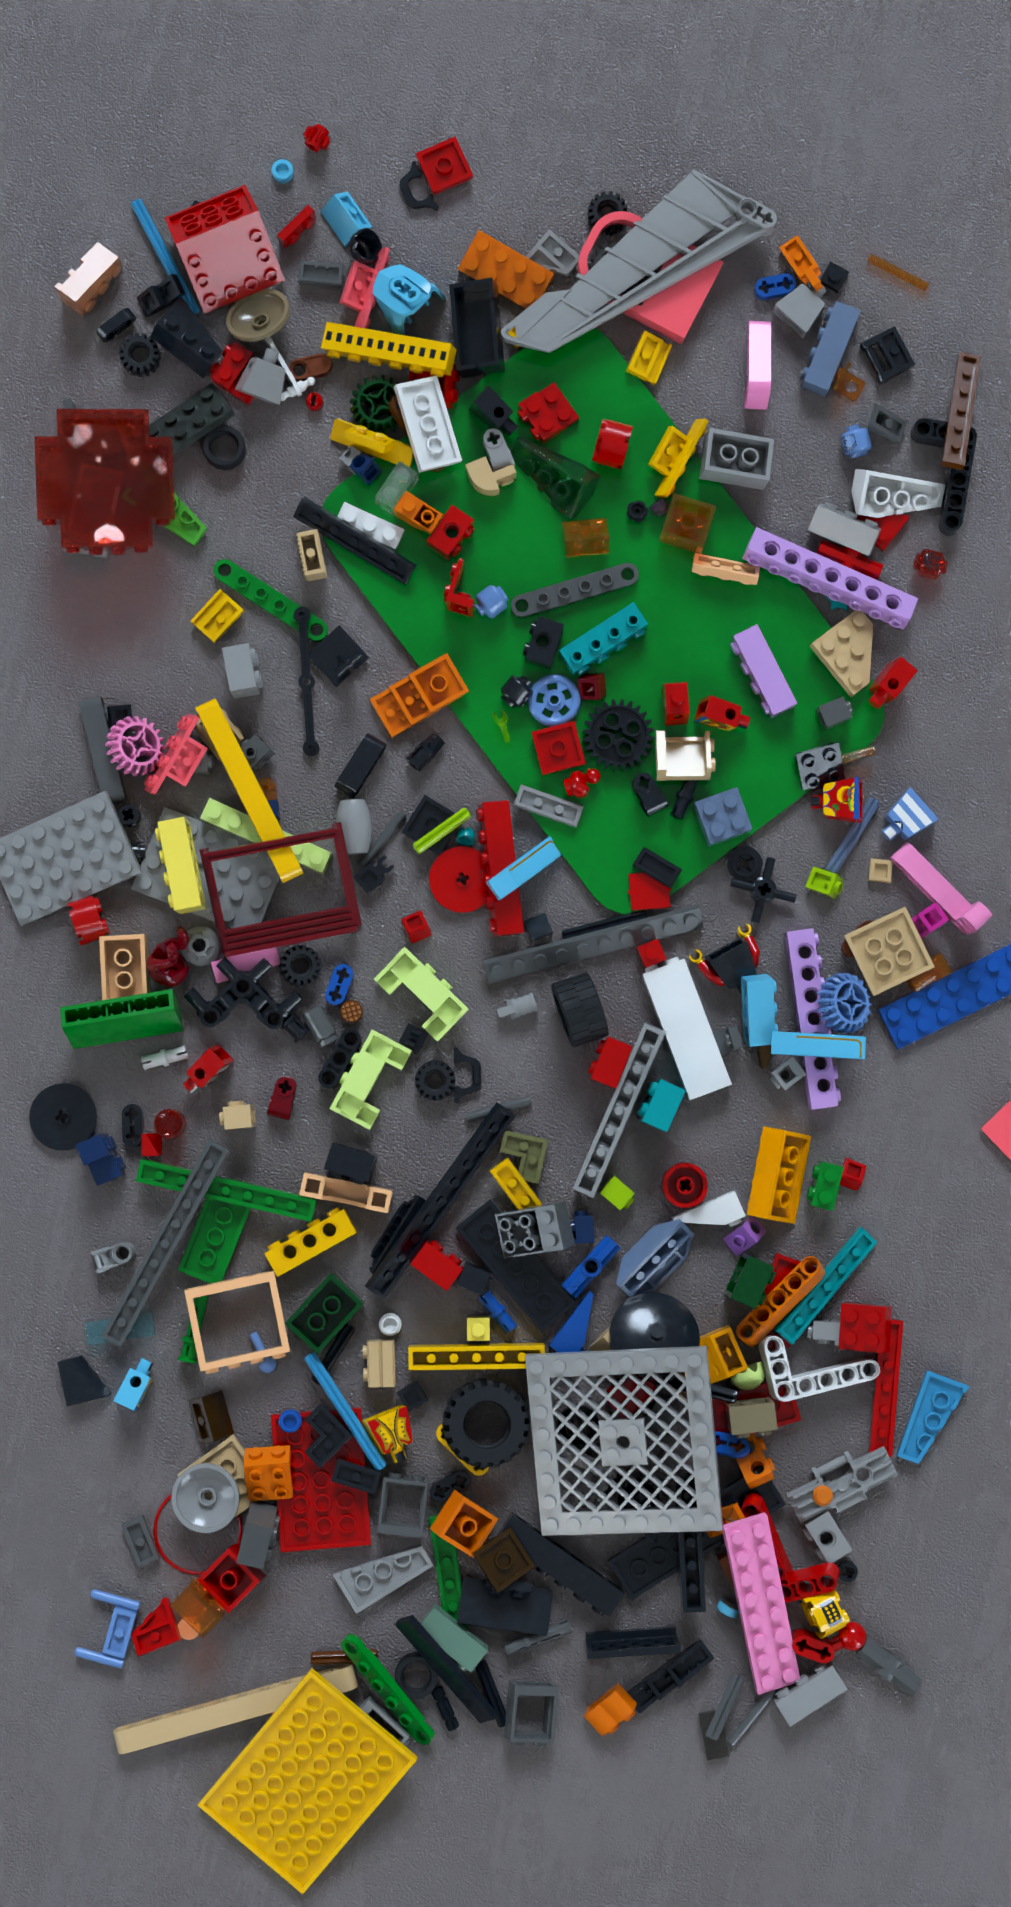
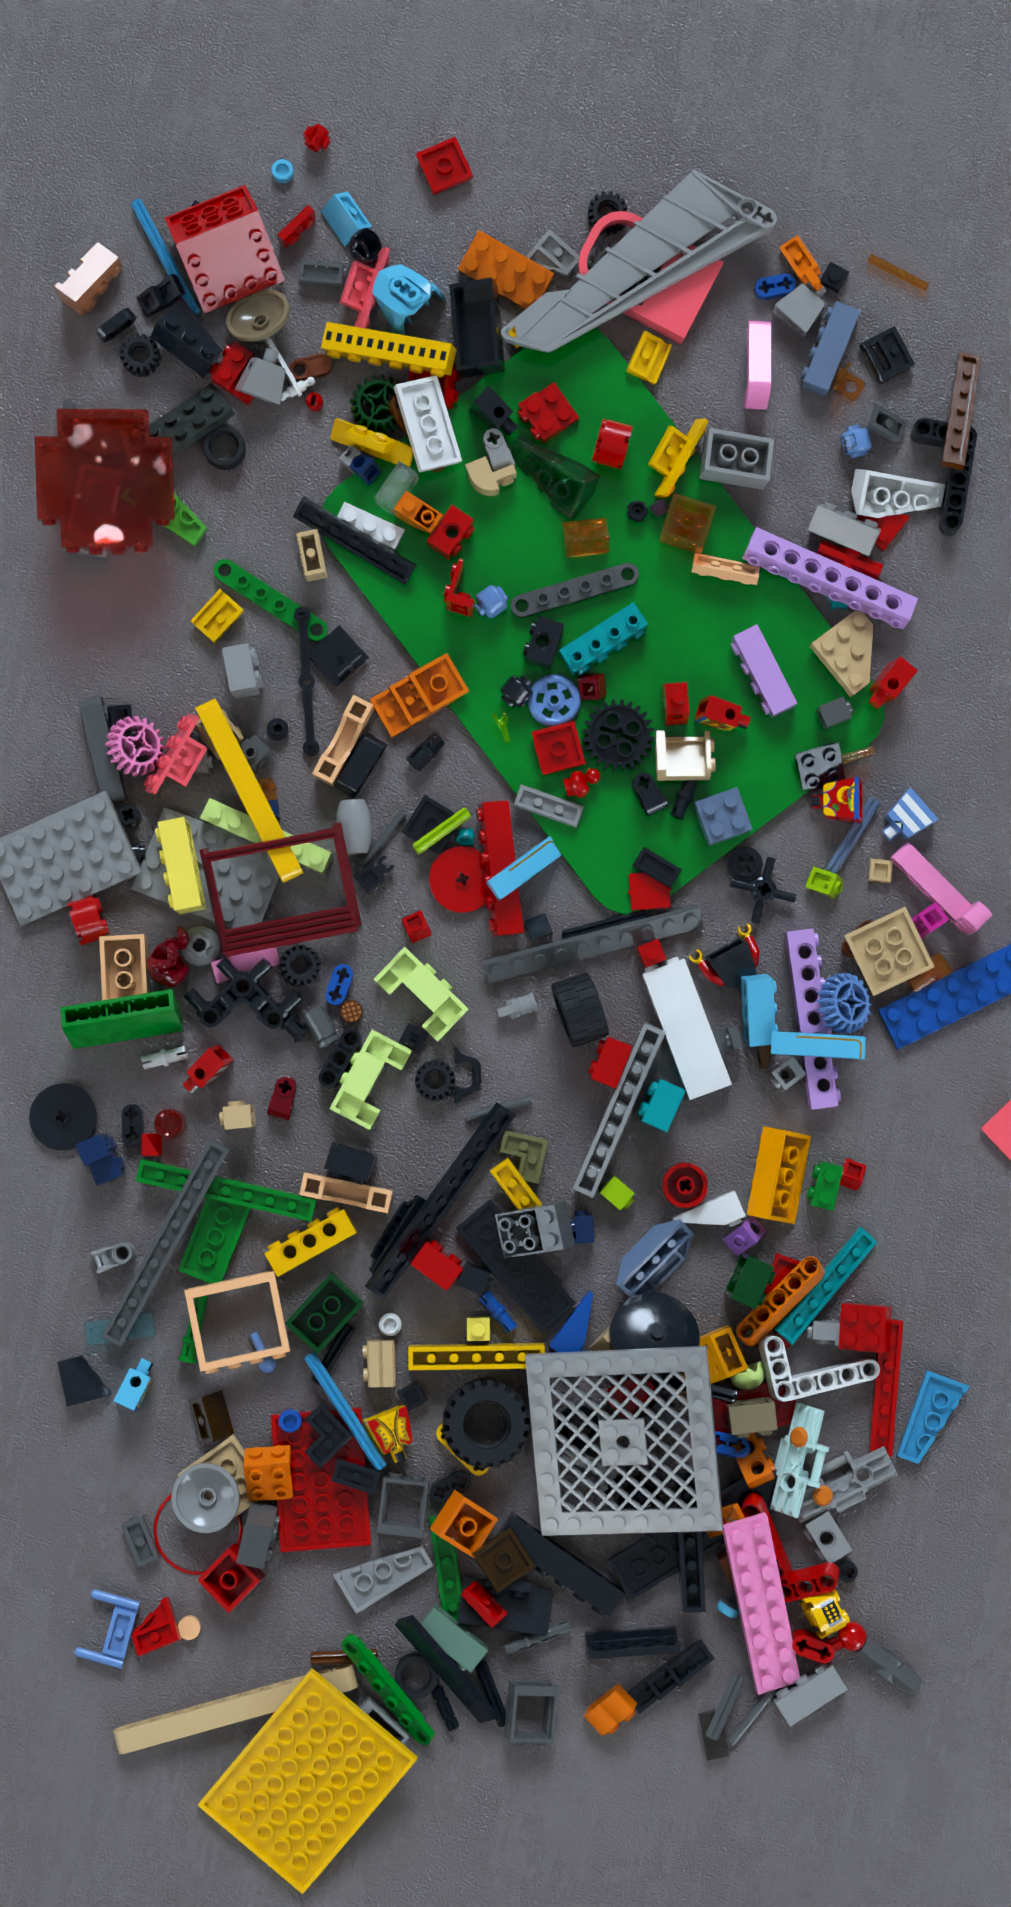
(198, 1607): clear orange brick -> none
(277, 736): none -> black plate
(348, 733): none -> light nougat arch
(411, 201): black helmet -> none
(484, 1603): none -> red plate
(601, 1255): blue piece -> none
(791, 1456): none -> light aqua piece
(930, 564): clear red head -> none

